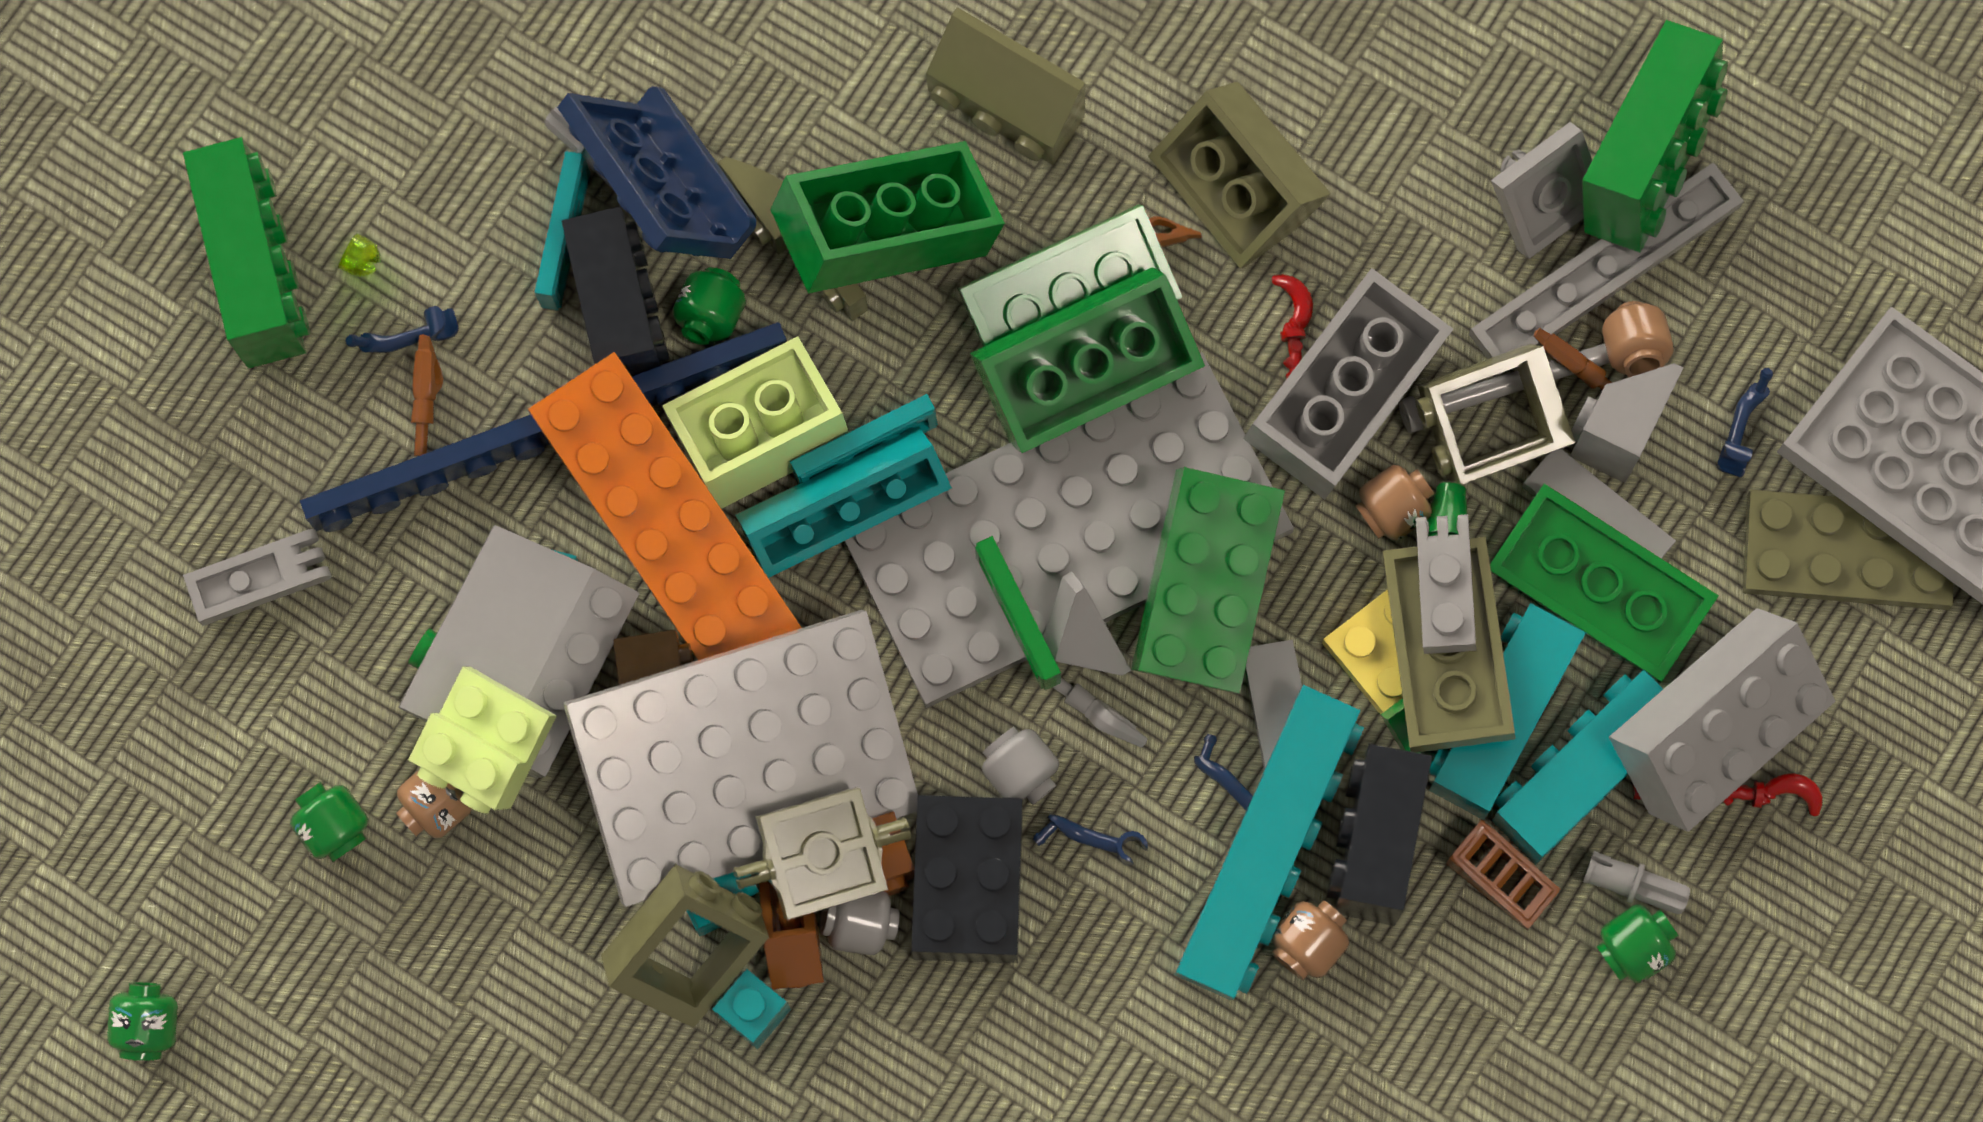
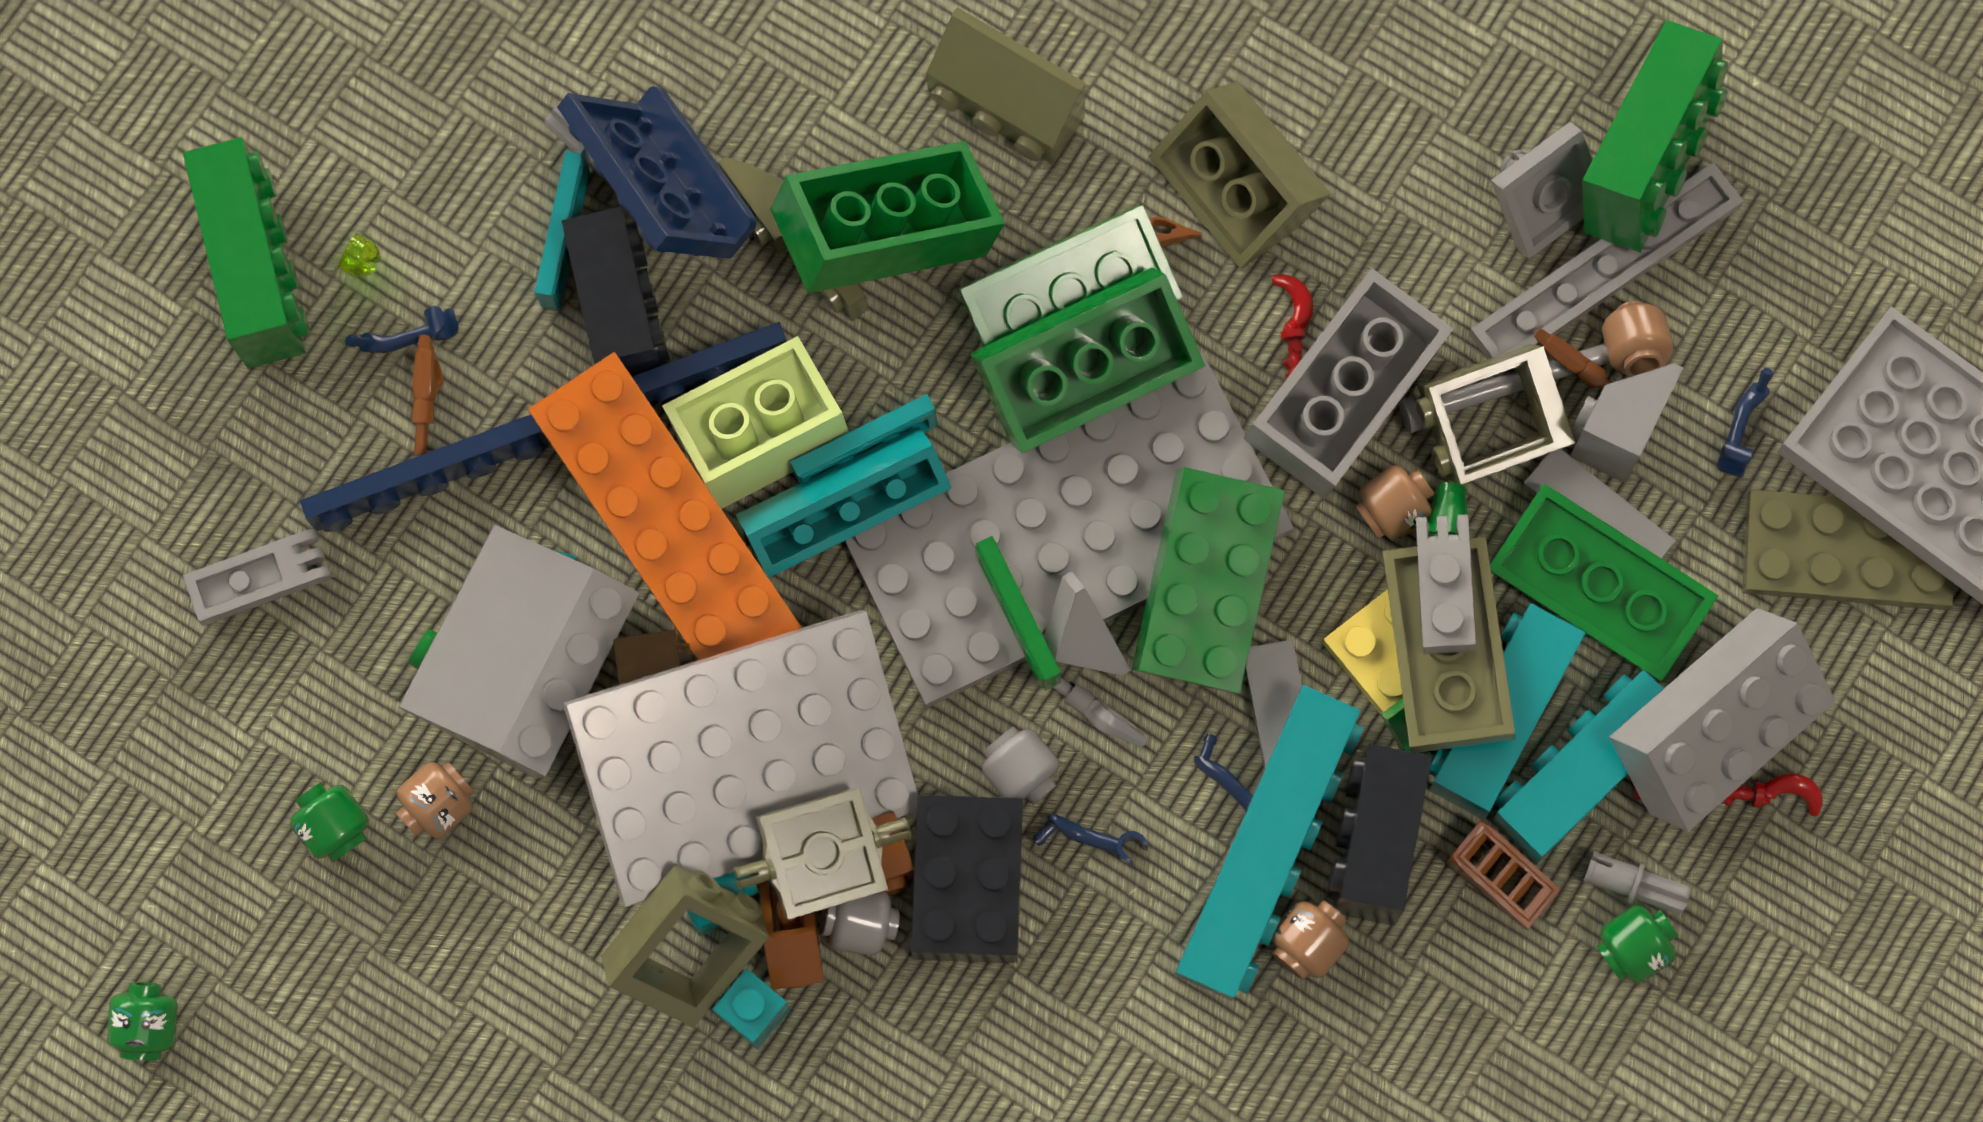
(482, 741): yellowish green plate -> none
(709, 306): green head -> none

